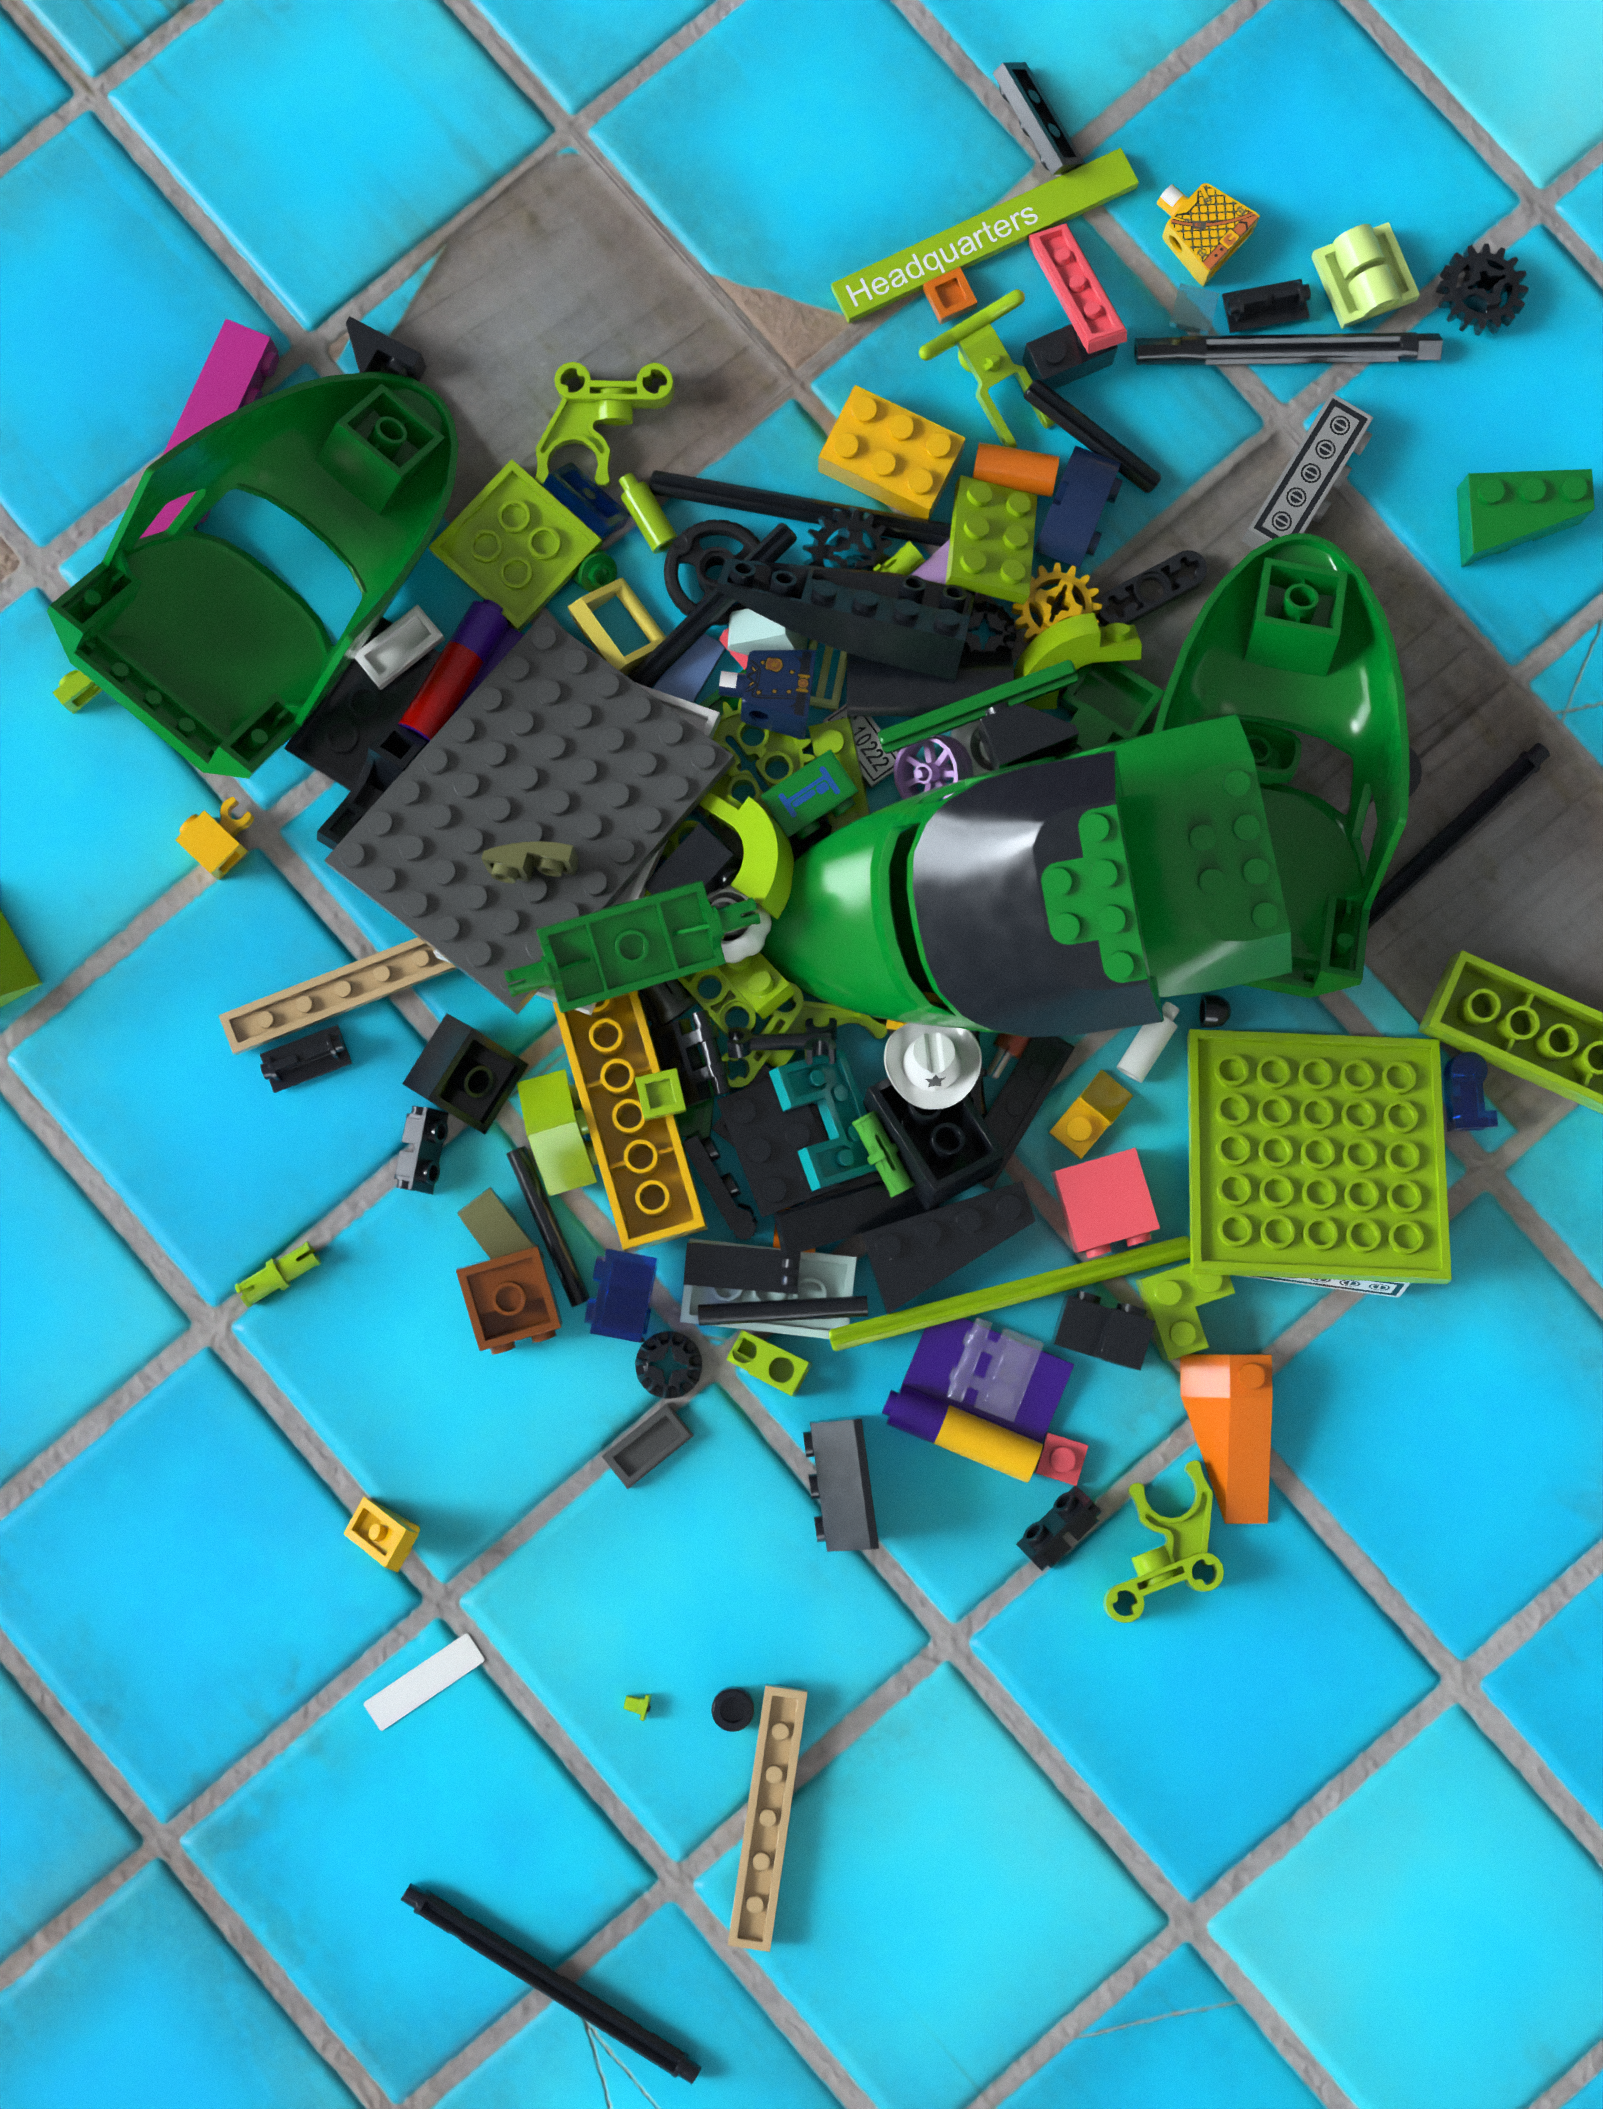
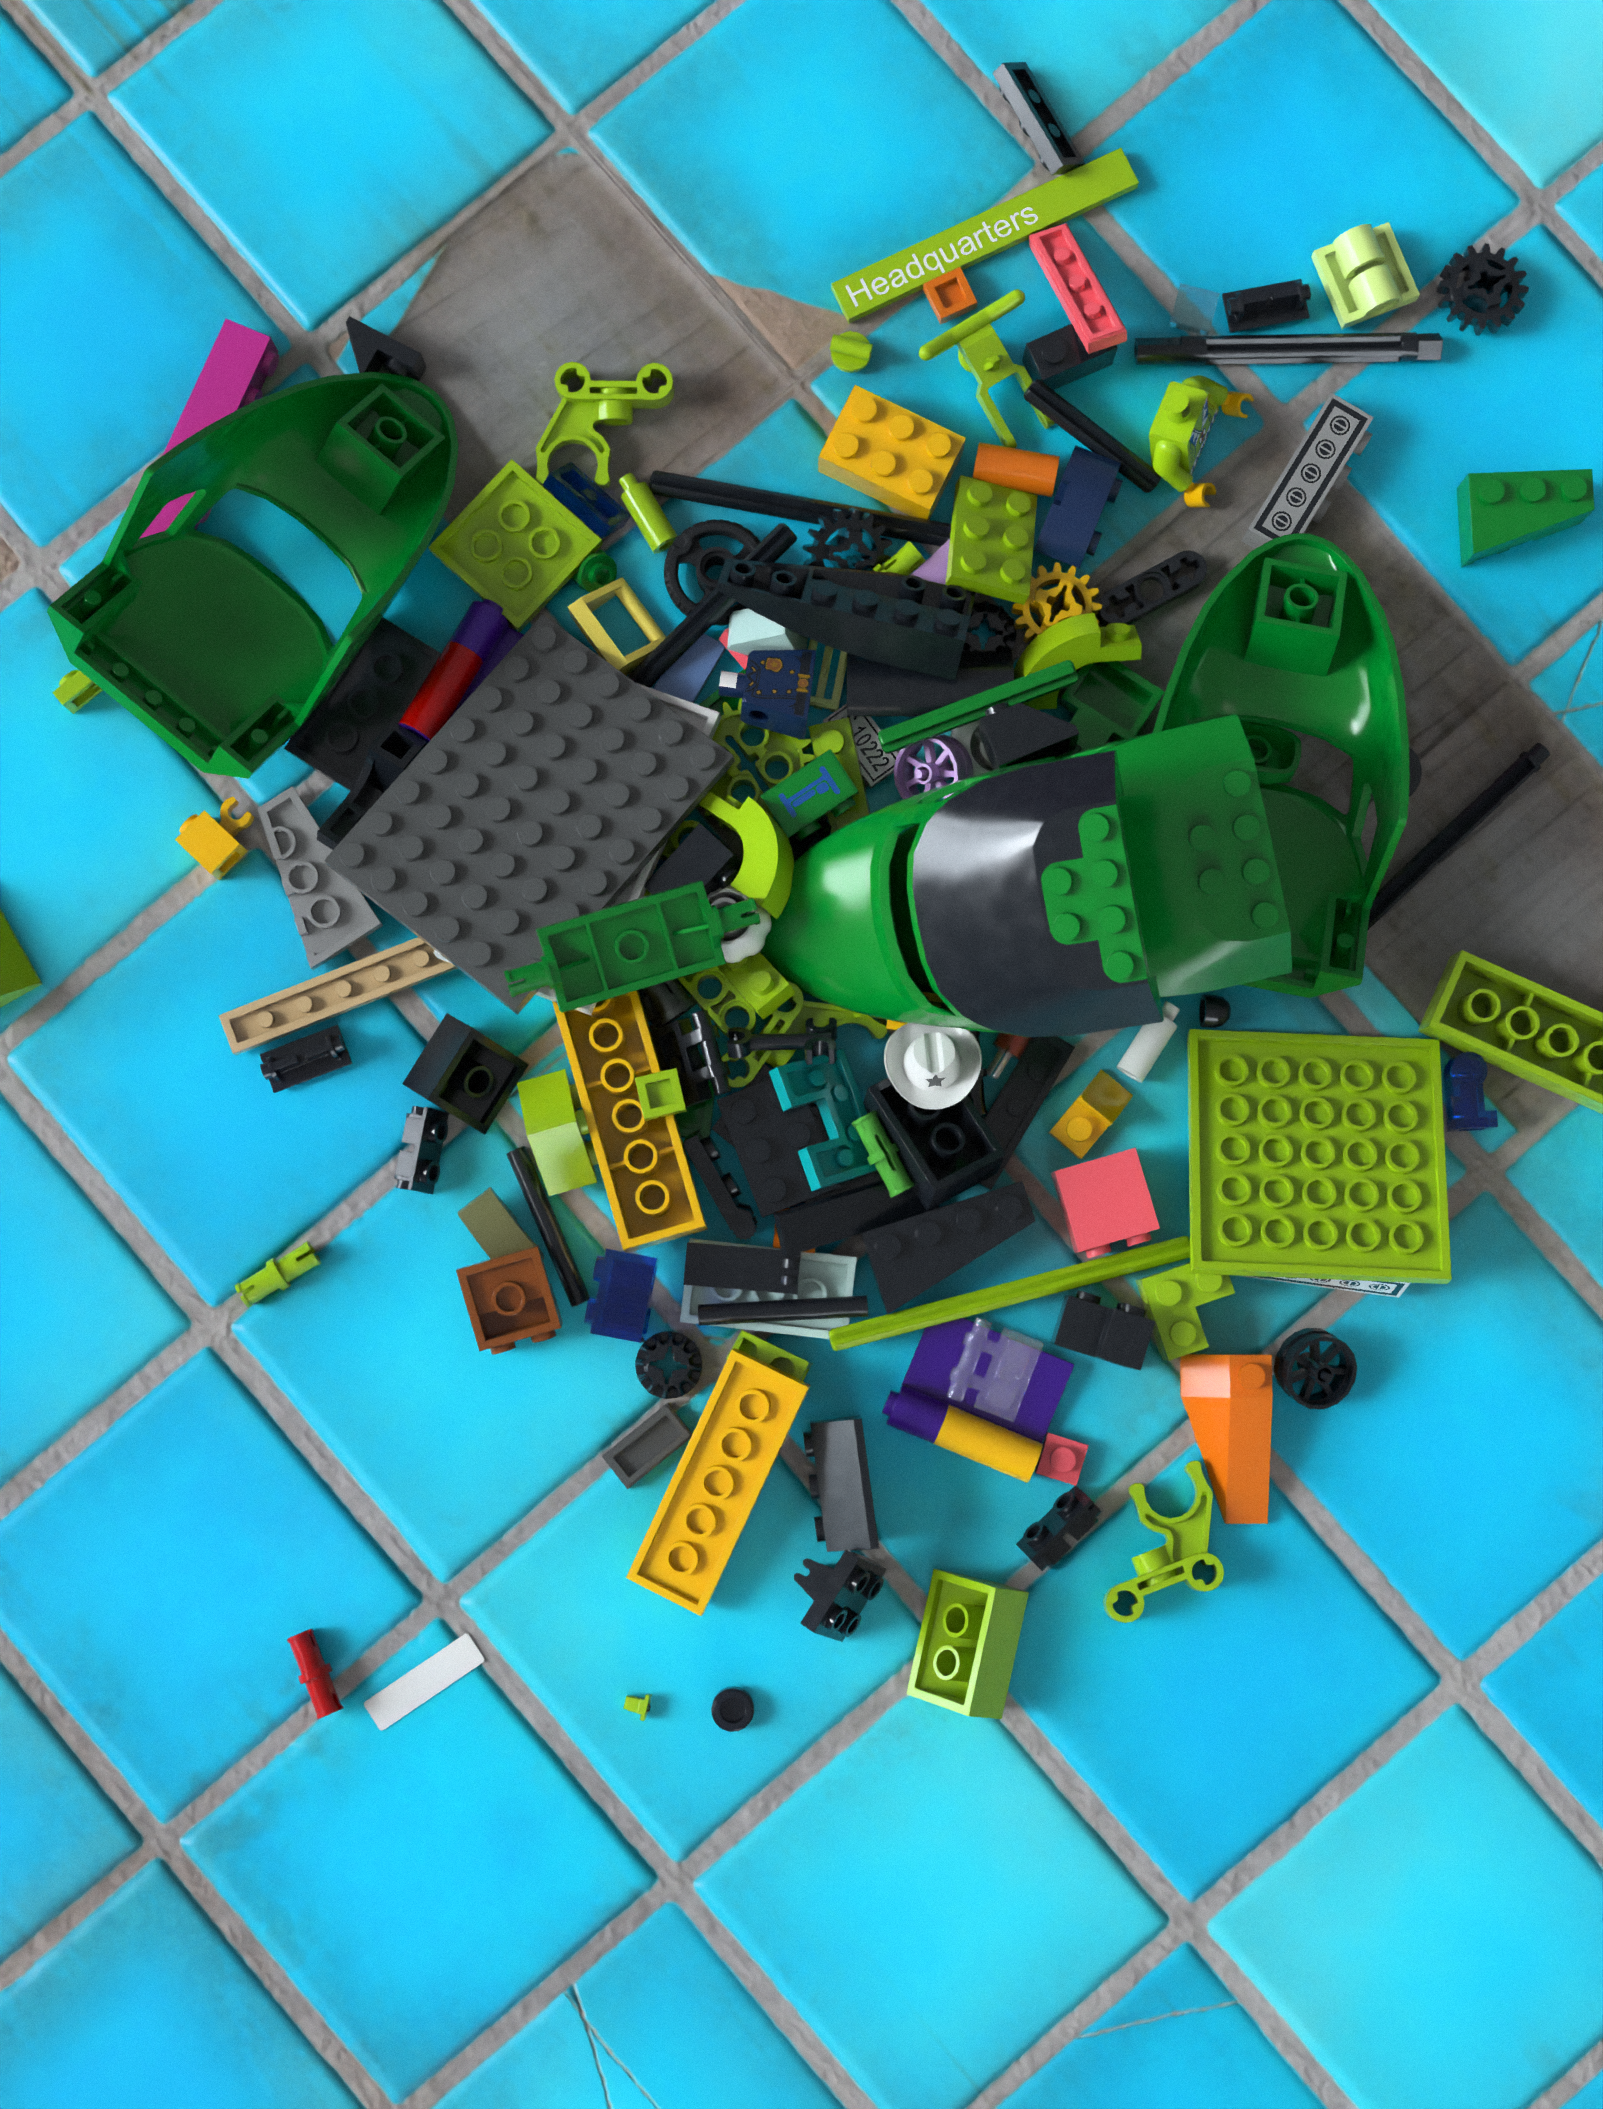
(315, 1673): none -> red pin
(325, 906): none -> light grey wing
(382, 1533): yellow slope -> none
(399, 647): white tile -> none
(518, 860): olive slope -> none
(551, 1984): black piece -> none
(718, 1481): none -> yellow plate
(767, 1817): tan plate -> none
(839, 1593): none -> black plate
(850, 351): none -> lime plate
(967, 1644): none -> lime slope
(1183, 428): none -> lime torso
(1205, 228): torso -> none
(1315, 1368): none -> black wheel

